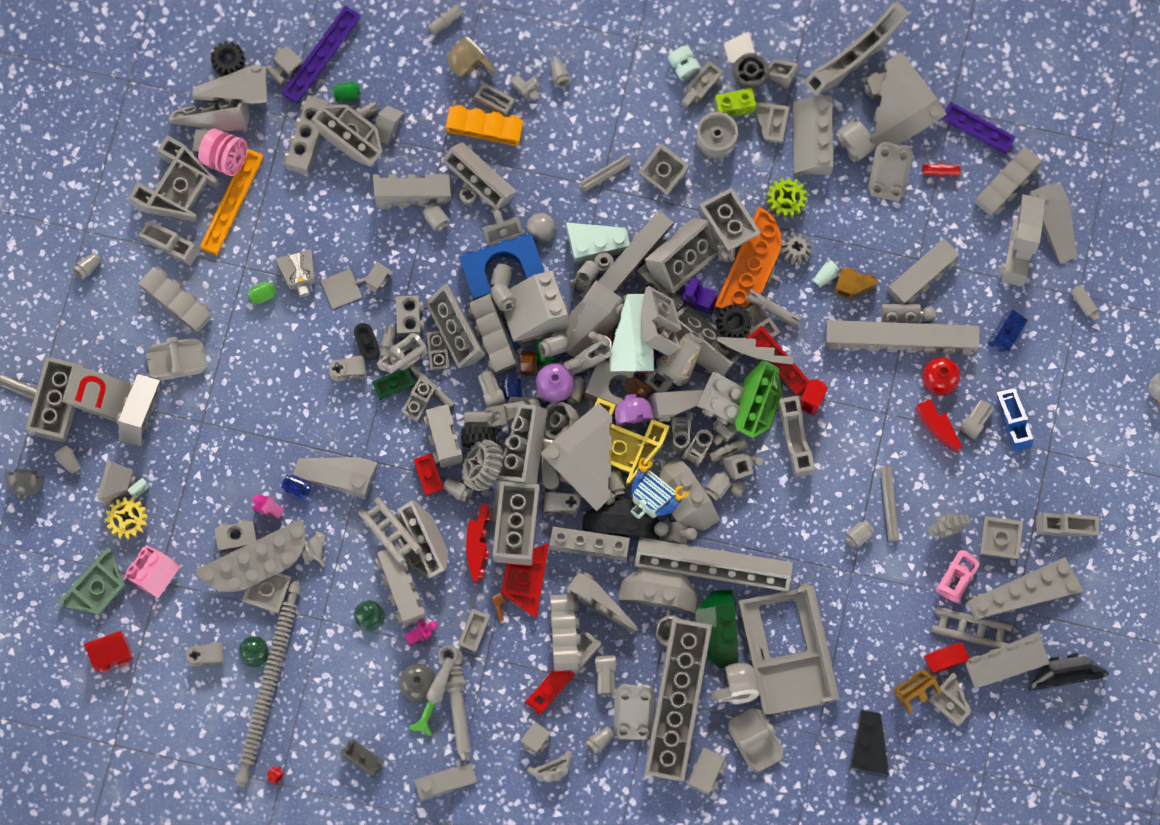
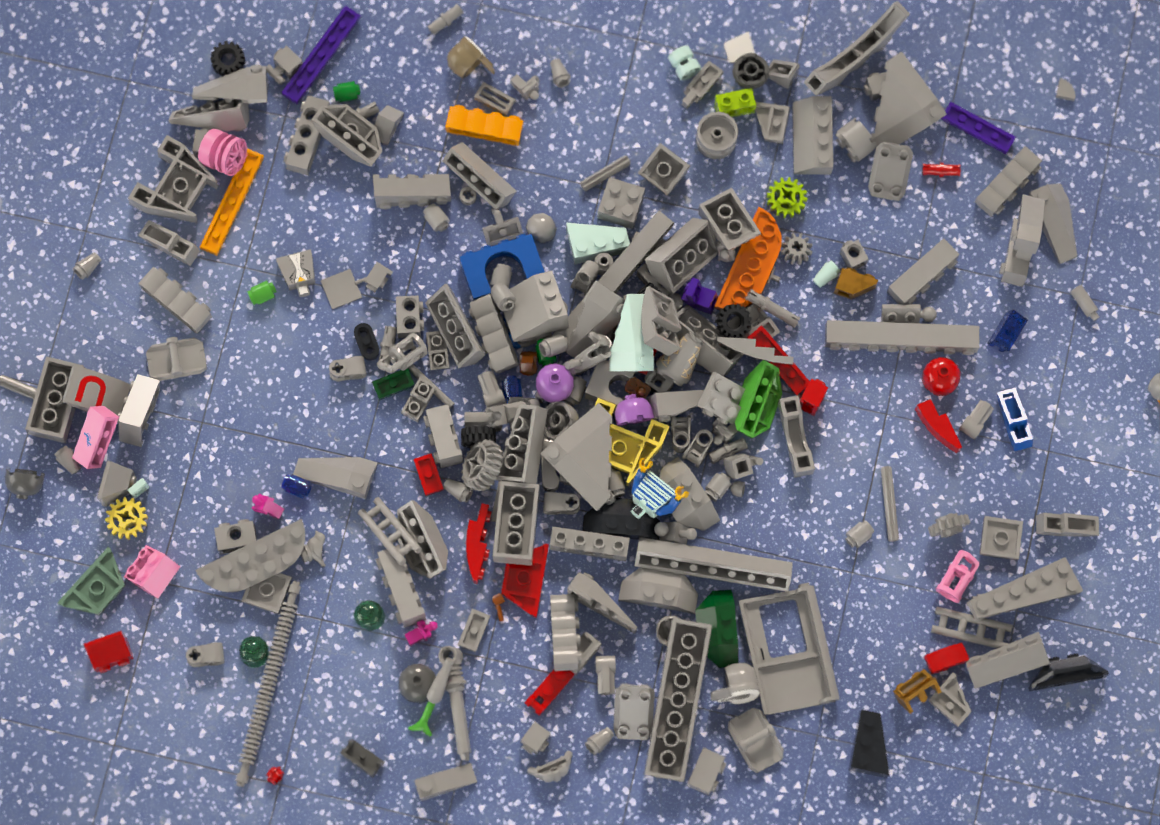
(95, 437): none -> bright pink brick
(621, 203): none -> light grey piece
(853, 262): none -> light grey brick
(1065, 90): none -> light grey tile

